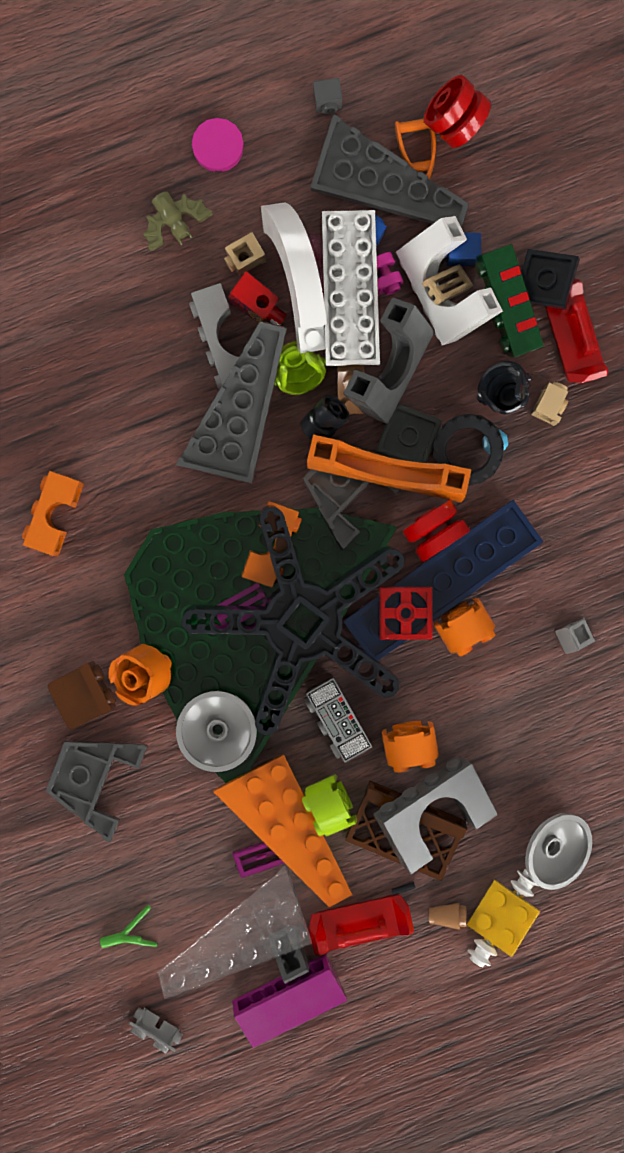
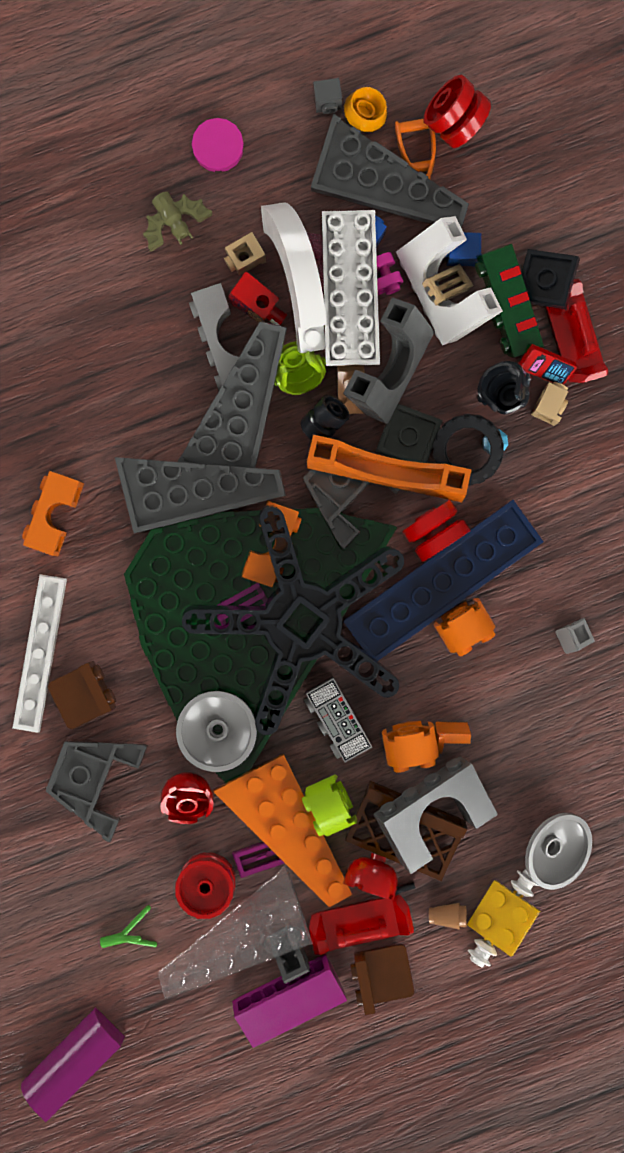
(39, 653): none -> white tile
(71, 1064): none -> magenta brick
(140, 674): orange brick -> none
(163, 1036): light grey hinge -> none
(179, 491): none -> dark grey wing
(186, 798): none -> red cylinder
(200, 900): none -> red wheel
(366, 109): none -> light orange hat
(372, 876): none -> red cylinder
(382, 976): none -> reddish brown bracket
(425, 633): red piece -> none
(452, 733): none -> orange tile
(547, 365): none -> tile

